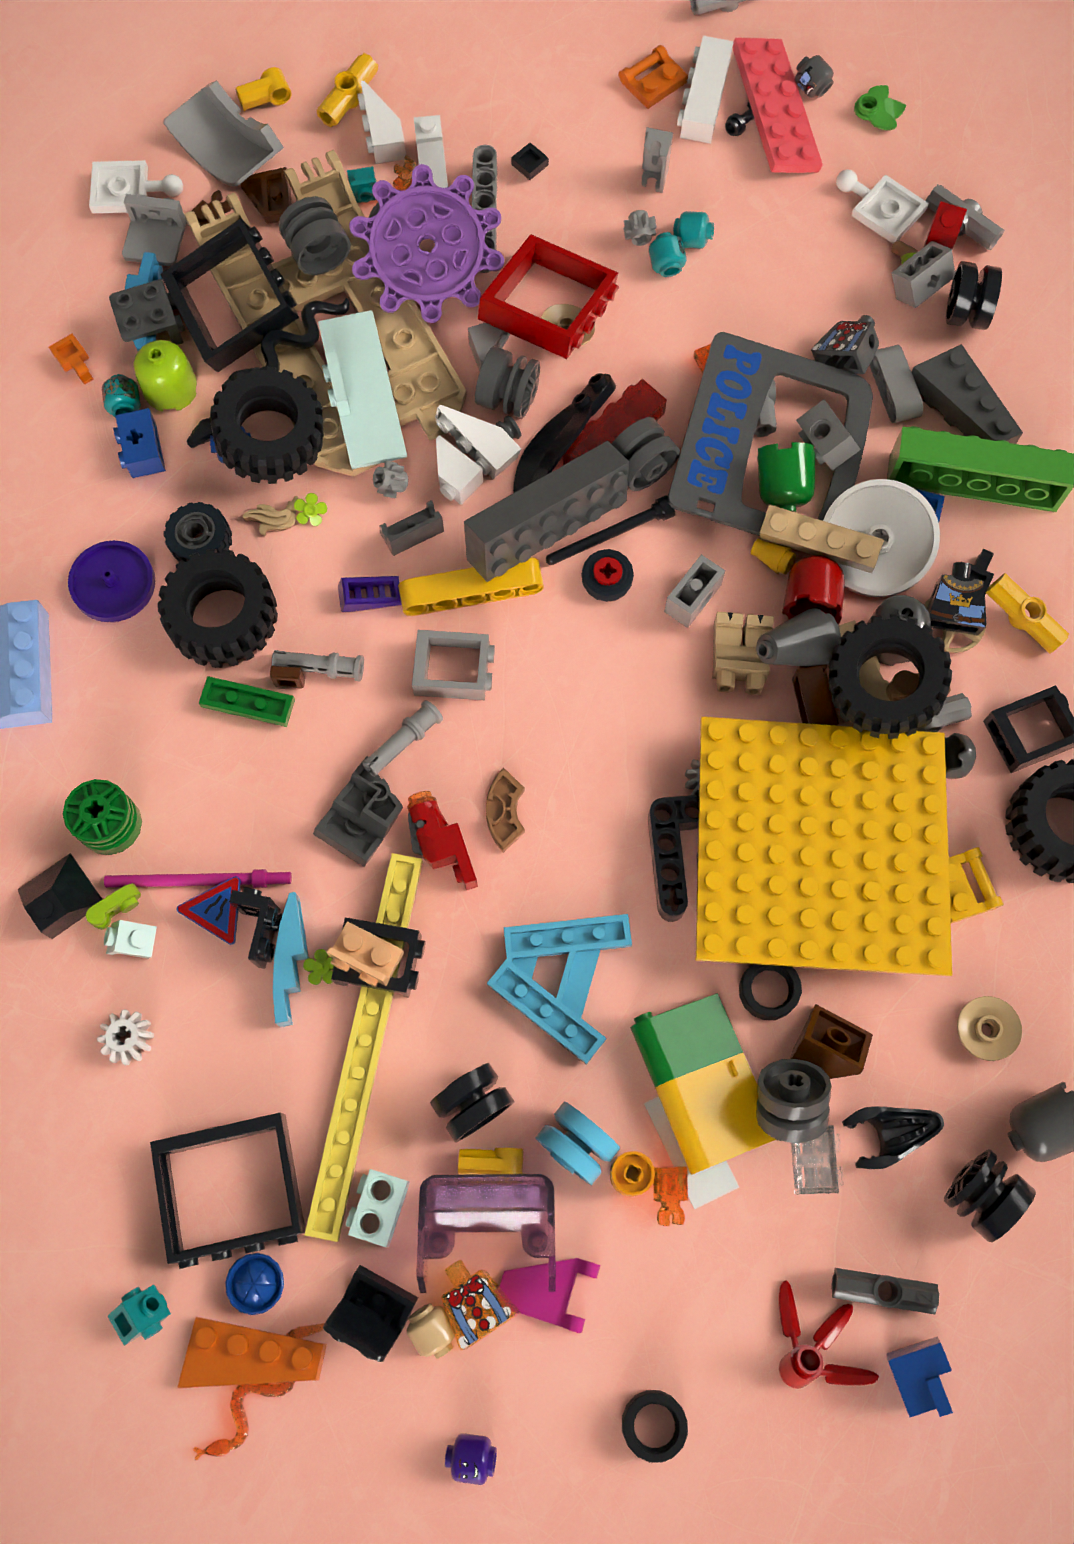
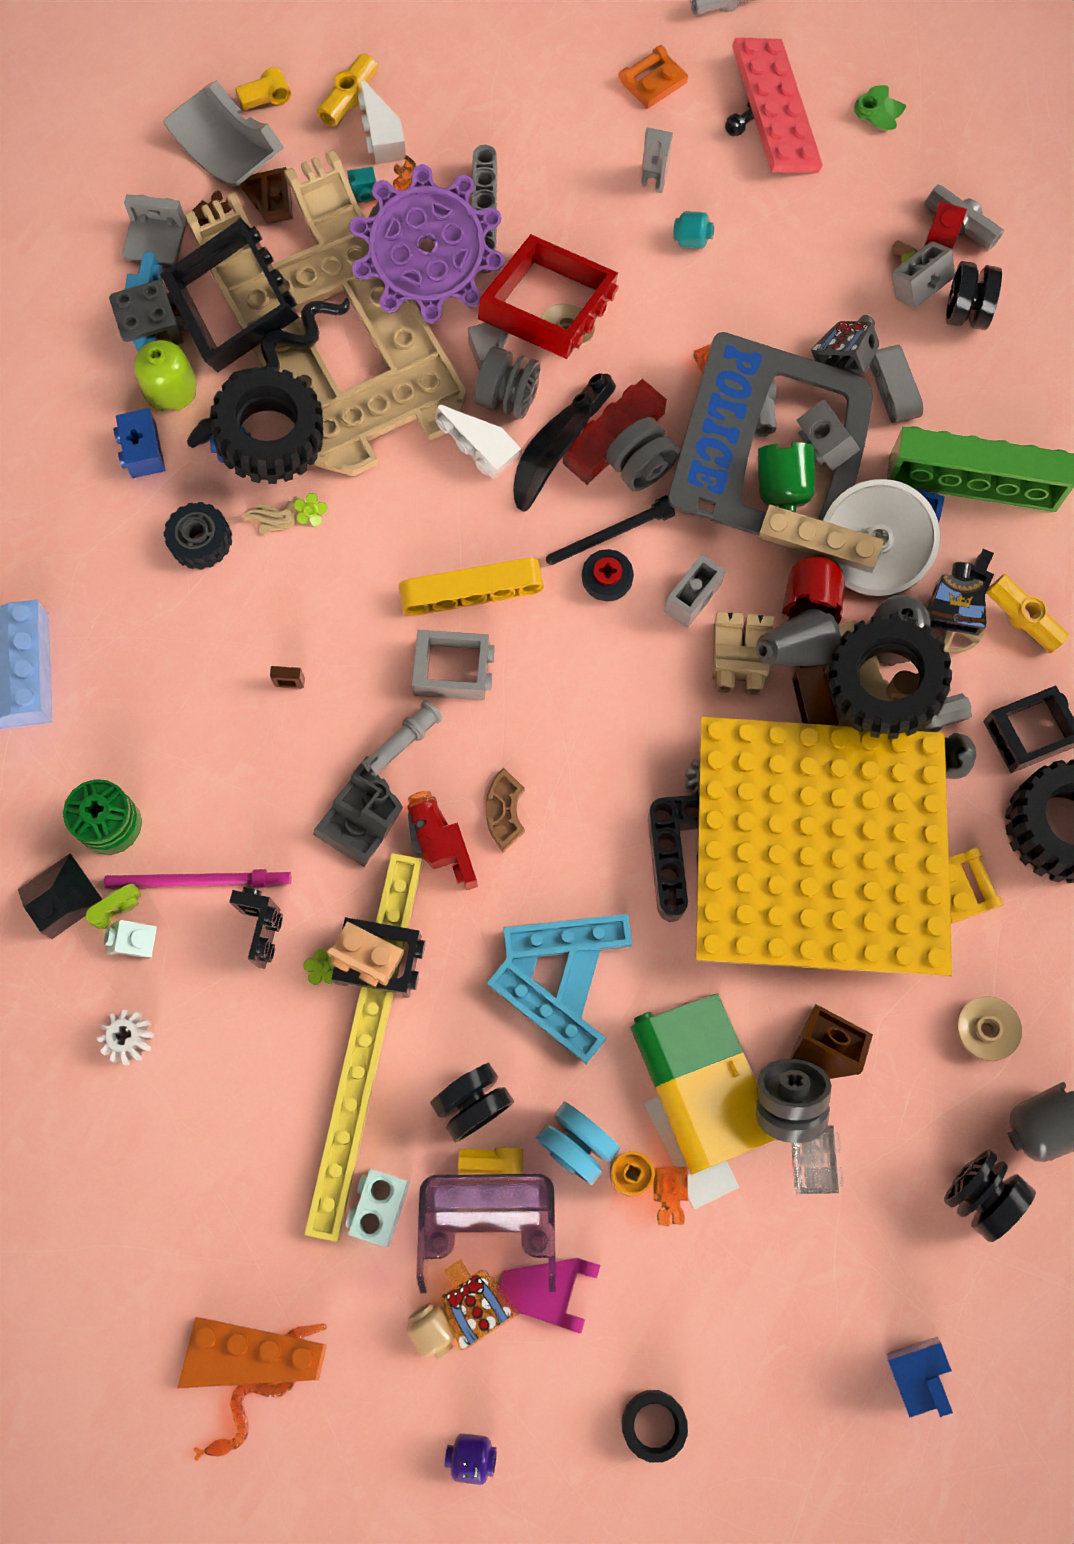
(72, 355): orange plate -> none
(111, 581): dark purple piece -> none
(117, 178): white plate -> none
(120, 395): teal head -> none
(139, 1314): teal brick -> none
(171, 1229): black window -> none
(207, 575): black tyre -> none
(213, 911): piece -> none
(247, 701): green plate -> none
(254, 1284): blue hat -> none
(289, 949): medium azure slope -> none
(314, 235): dark grey wheel -> none
(331, 665): light grey pin -> none
(358, 603): dark purple slope -> none
(361, 389): light aqua bracket -> none
(370, 1314): black bracket -> none
(390, 479): light grey gear -> none
(412, 529): dark grey hinge -> none
(430, 147): white slope -> none
(456, 472): white slope -> none
(510, 427): dark grey bush -> none
(529, 161): black plate -> none
(546, 511): dark grey brick -> none
(639, 227): light grey gear -> none
(667, 254): teal head -> none
(706, 89): white brick -> none
(763, 1012): black tyre -> none
(775, 556): yellow cone -> none
(805, 1361): red plant -> none
(814, 76): dark grey head -> none
(886, 207): white plate -> none
(898, 1131): black animal -> none
(905, 1294): dark grey piece -> none
(964, 396): dark grey wedge -> none

